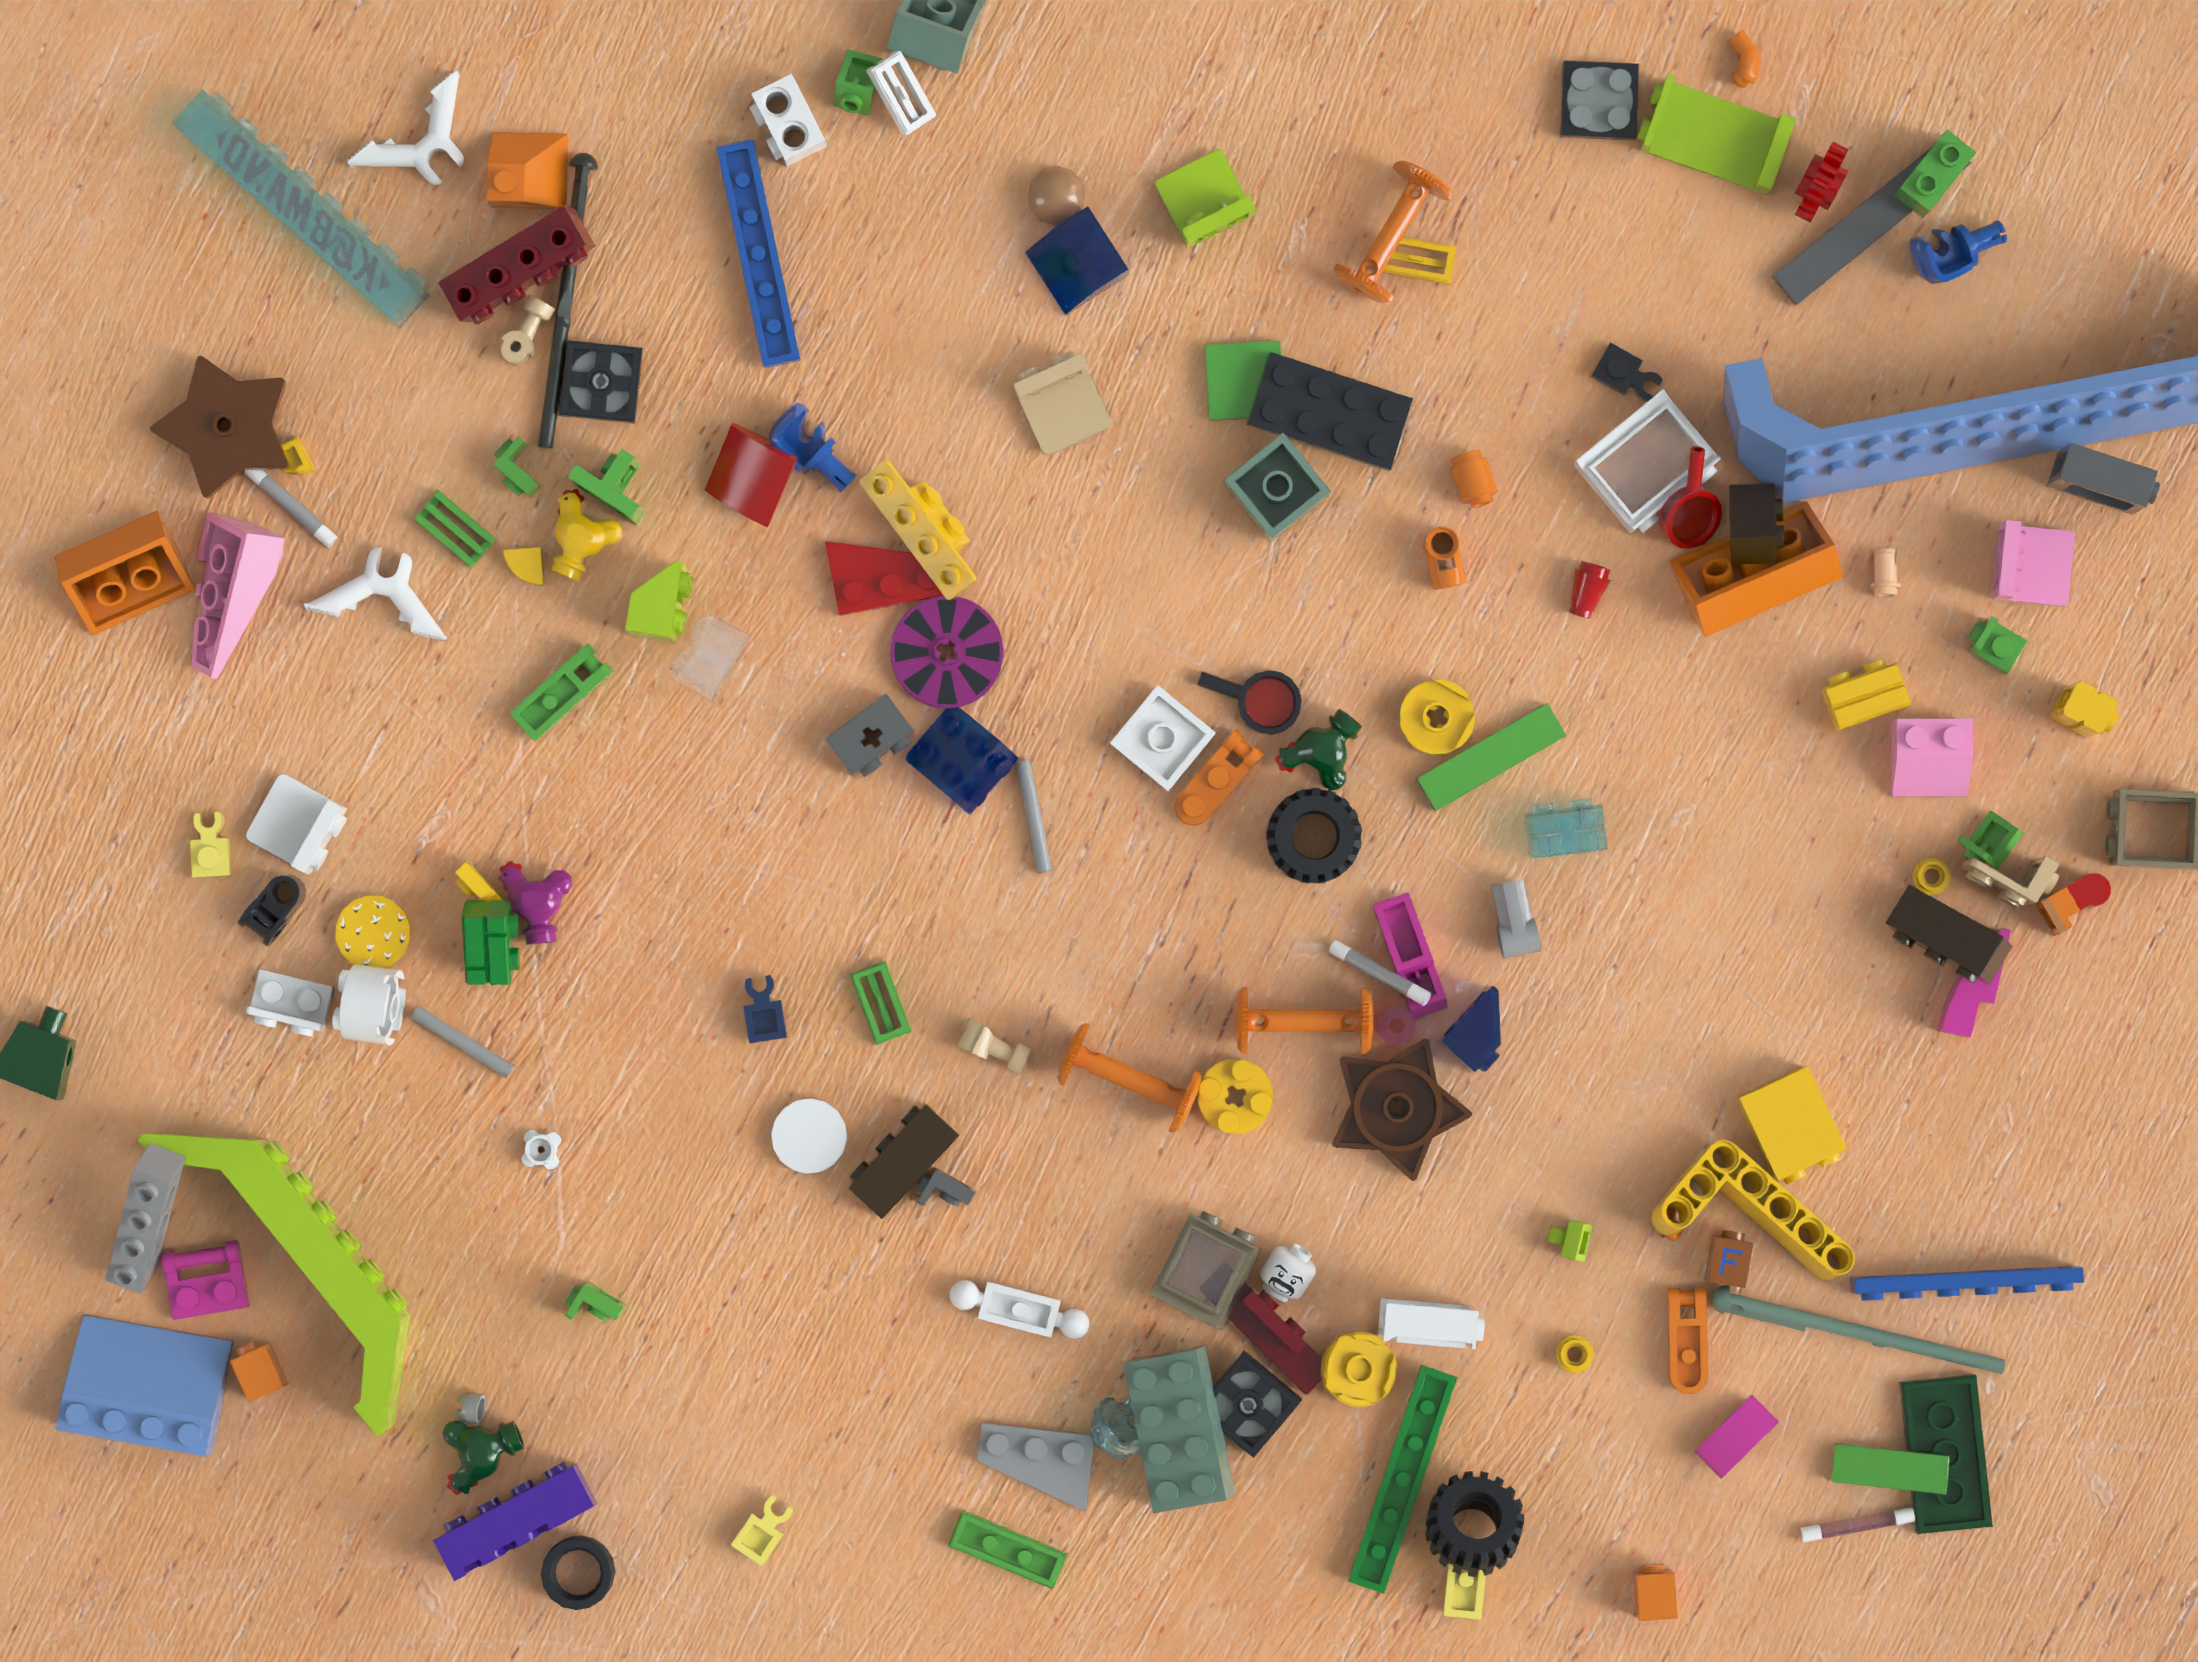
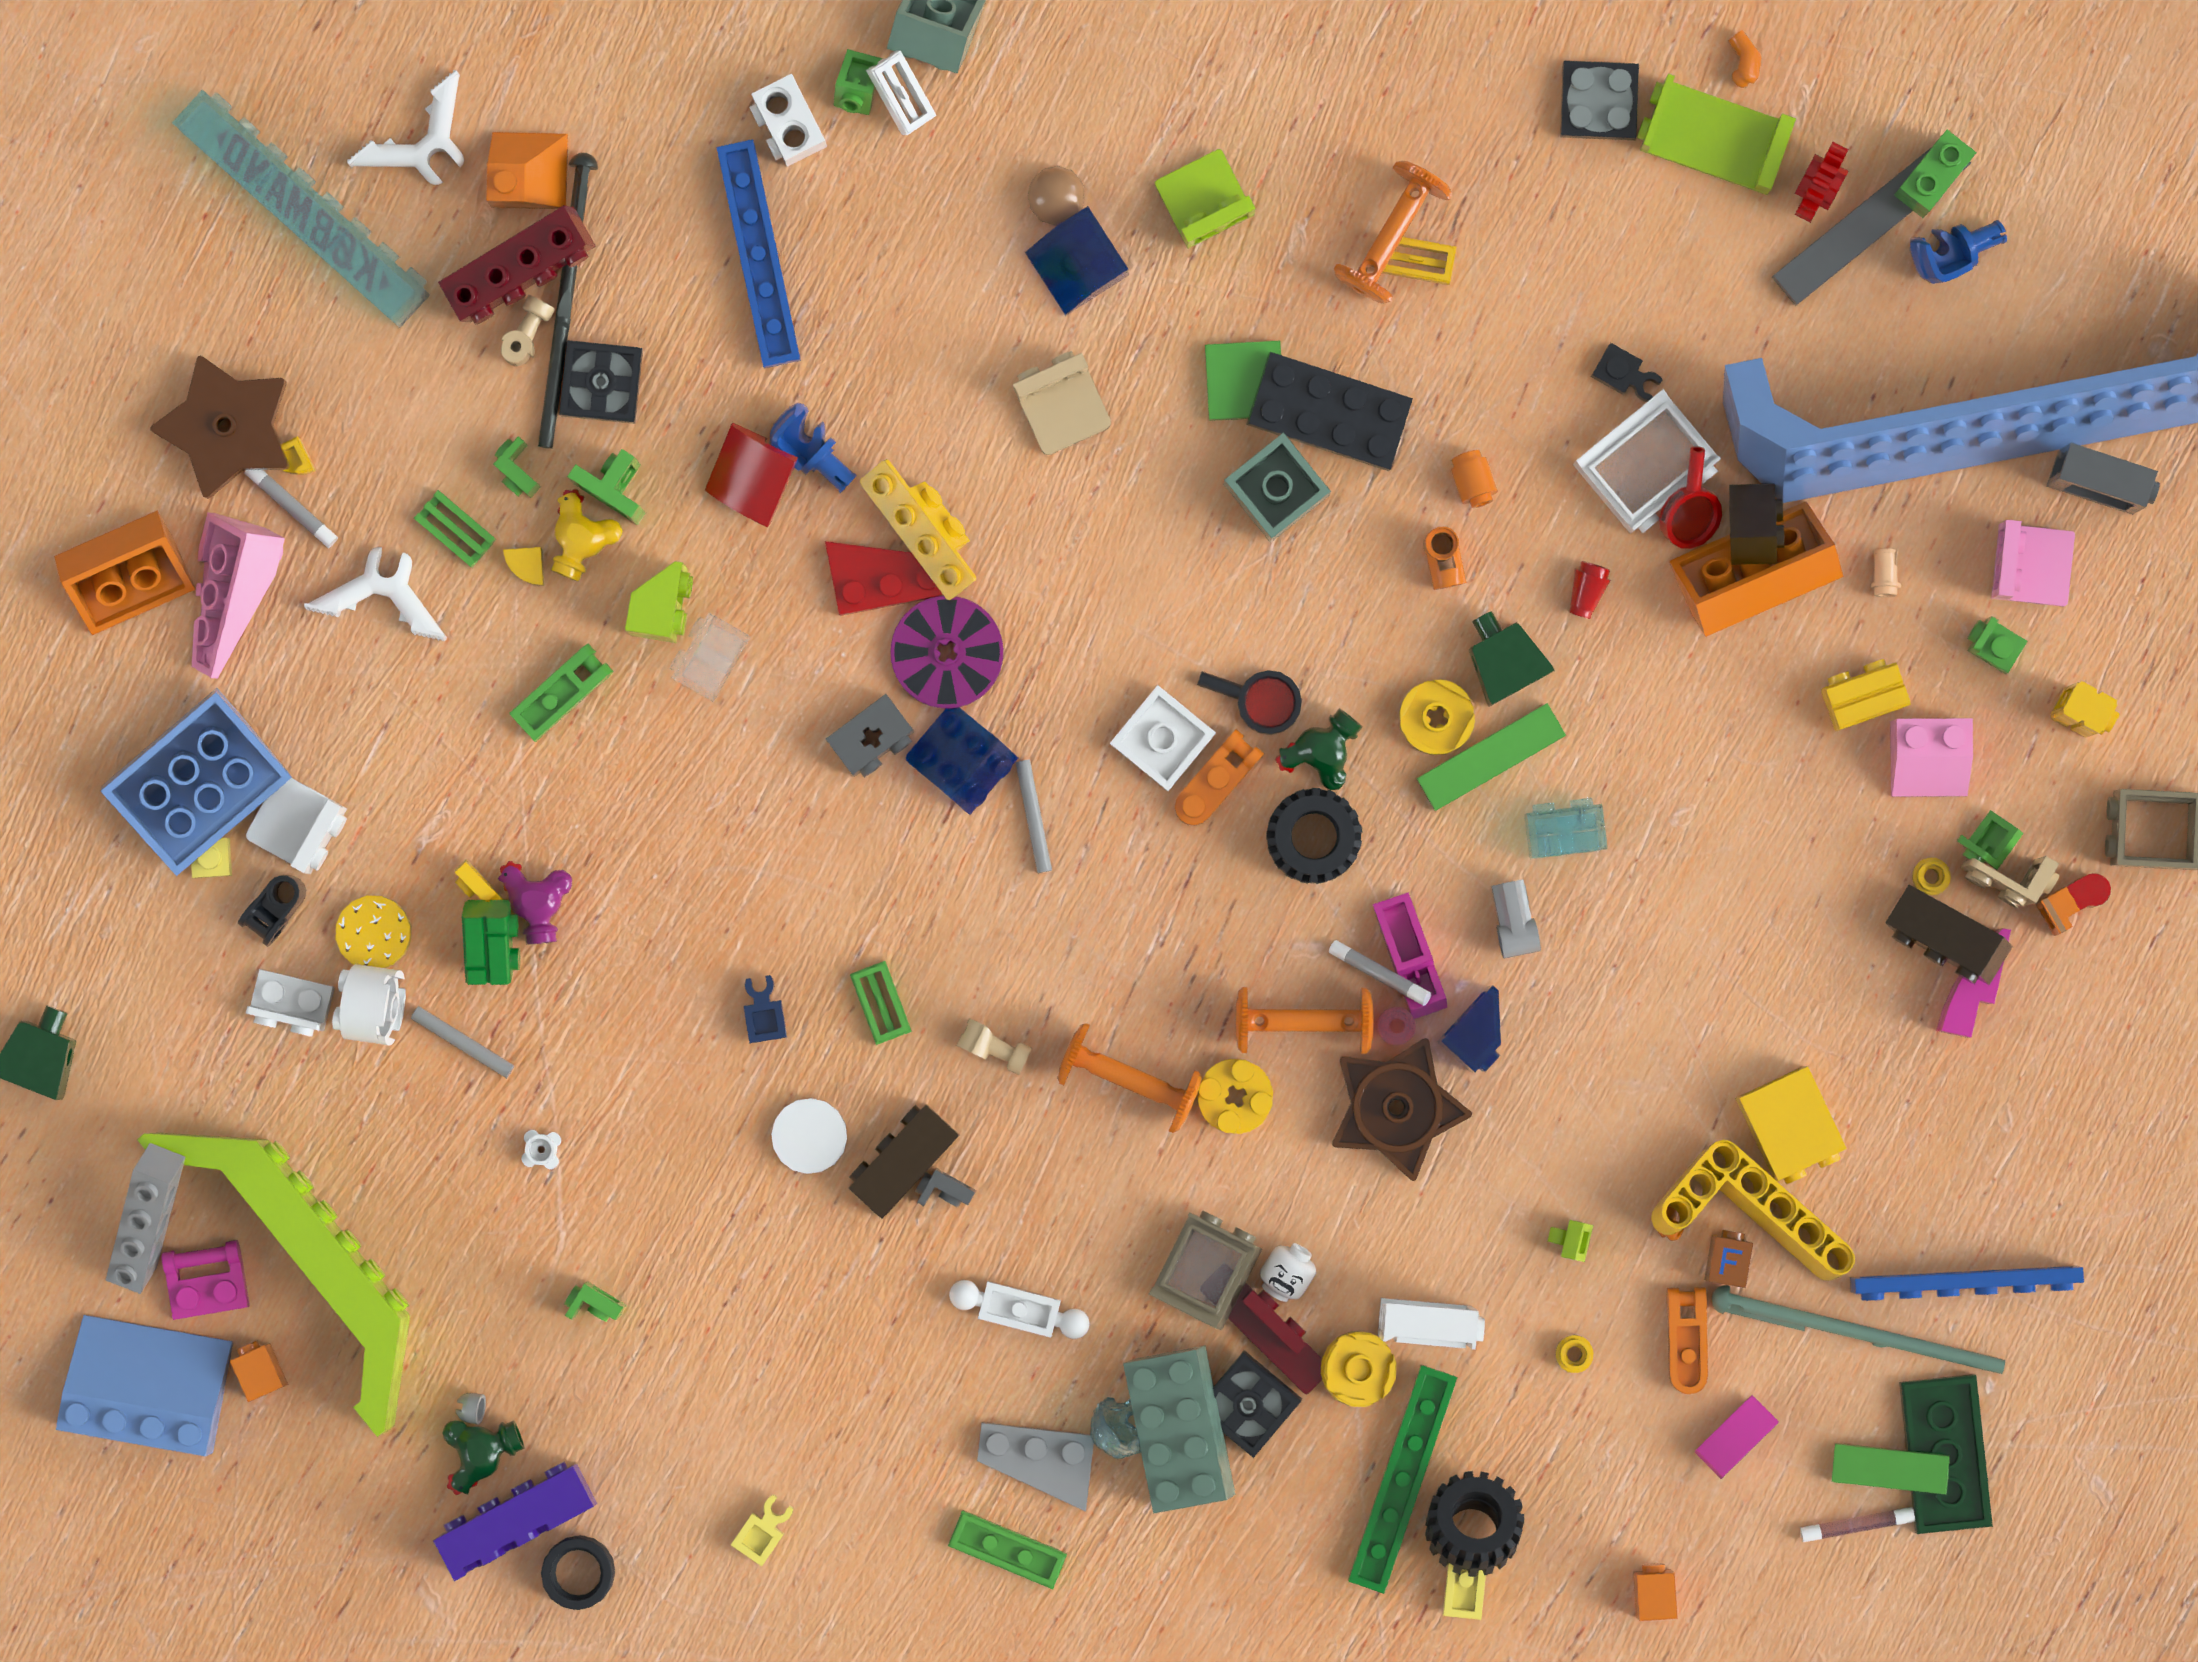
(196, 782): none -> medium blue slope
(1505, 659): none -> dark green torso

